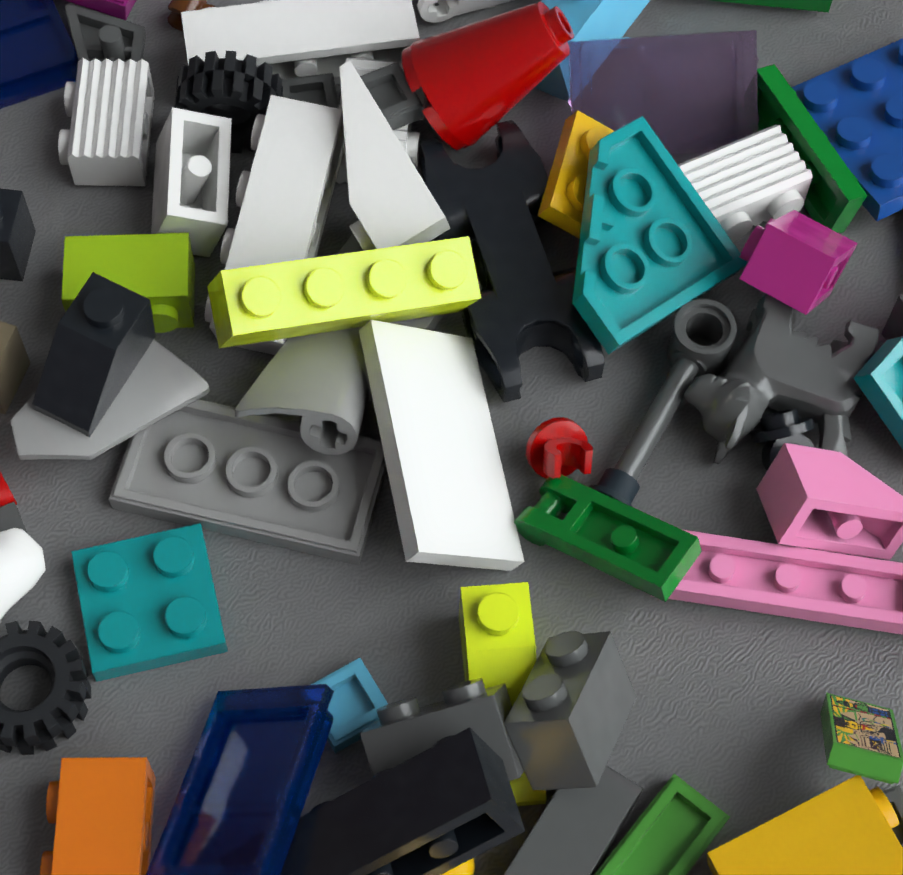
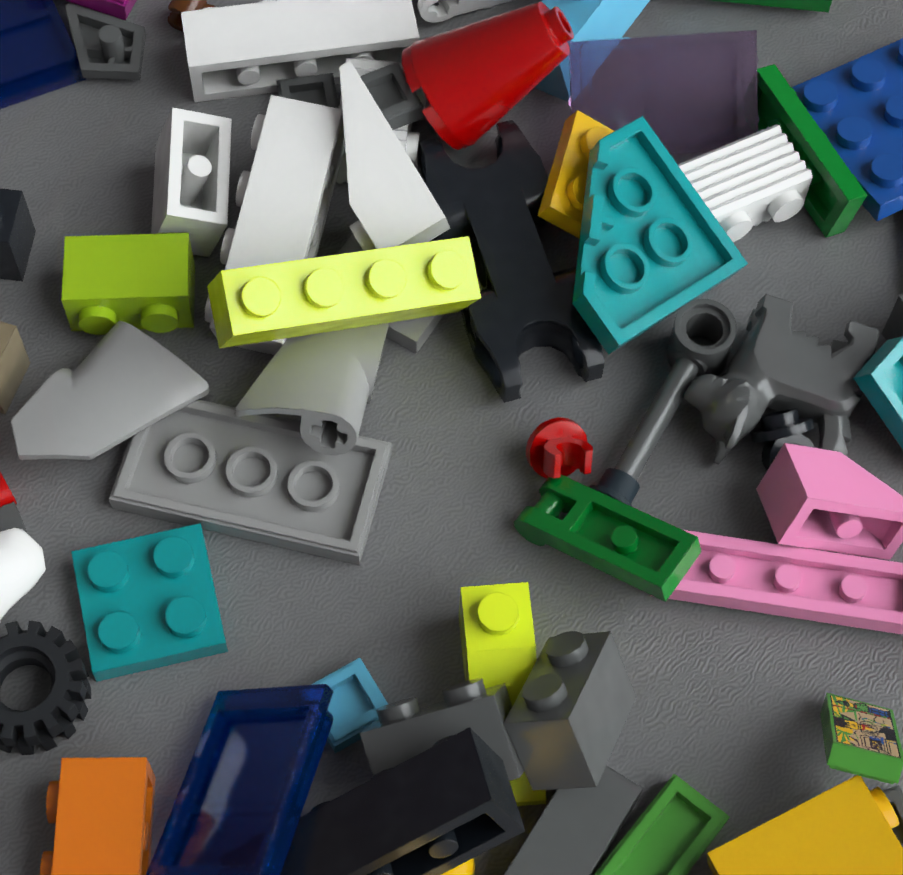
(94, 353): black slope -> none
(109, 123): white brick -> none
(228, 90): black tyre -> none
(440, 448): white tile -> none
(795, 260): dark pink brick -> none

